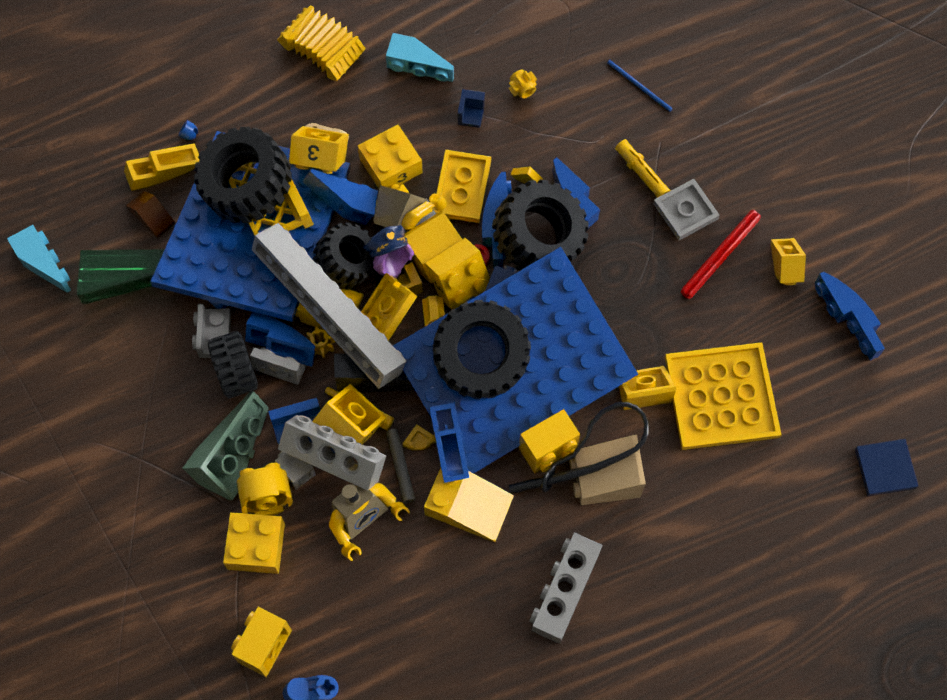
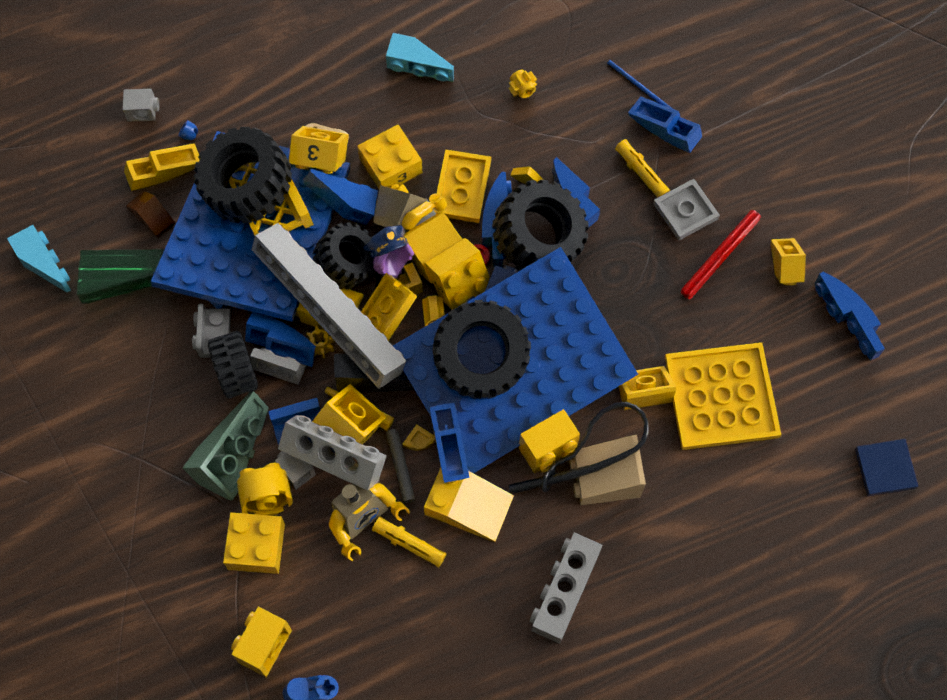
(140, 104): none -> light grey brick
(323, 42): yellow piece -> none
(408, 541): none -> yellow pin
(471, 108): dark blue panel -> none
(666, 124): none -> blue slope

